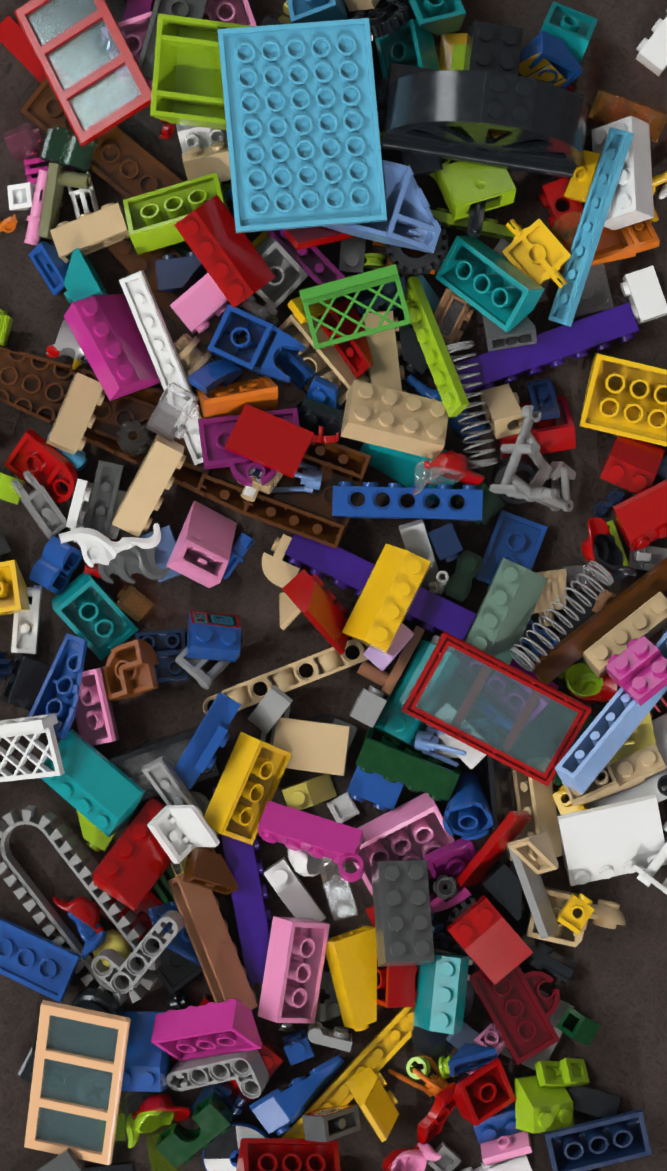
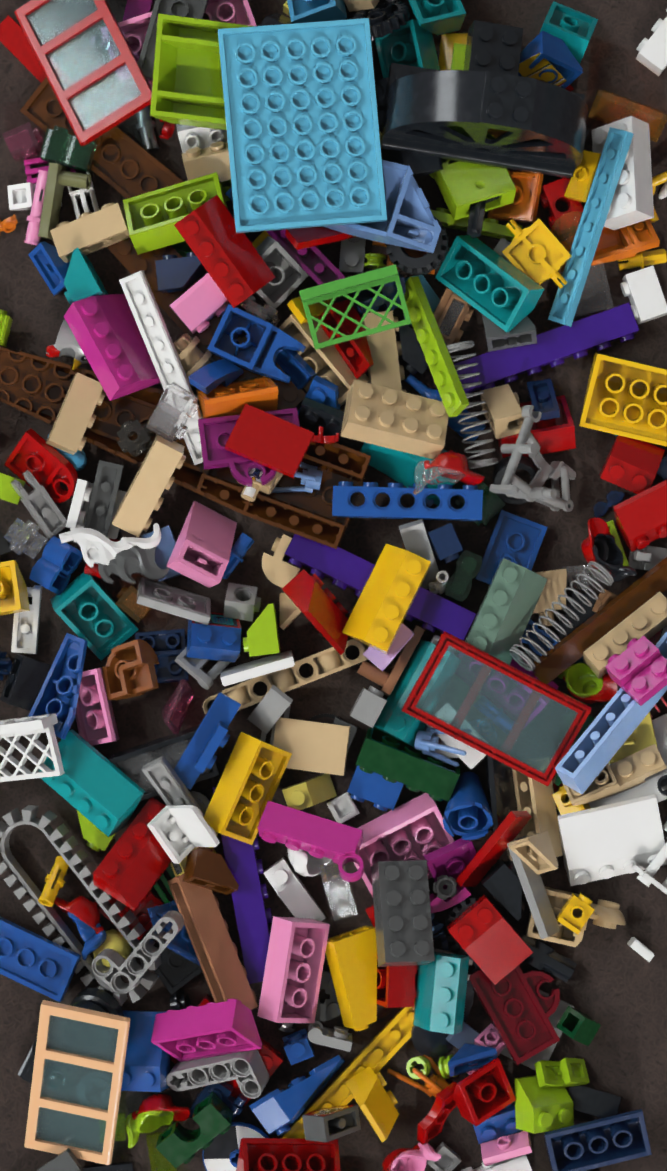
(25, 538): none -> clear brick
(48, 895): none -> yellow pin
(146, 128): none -> flat silver pin
(174, 601): none -> light grey tile
(177, 706): none -> clear pink slope
(241, 602): none -> light grey brick
(257, 668): none -> white tile
(263, 634): none -> lime slope
(526, 198): none -> orange plate
(641, 949): none -> white tile
(644, 258): none -> yellow axle

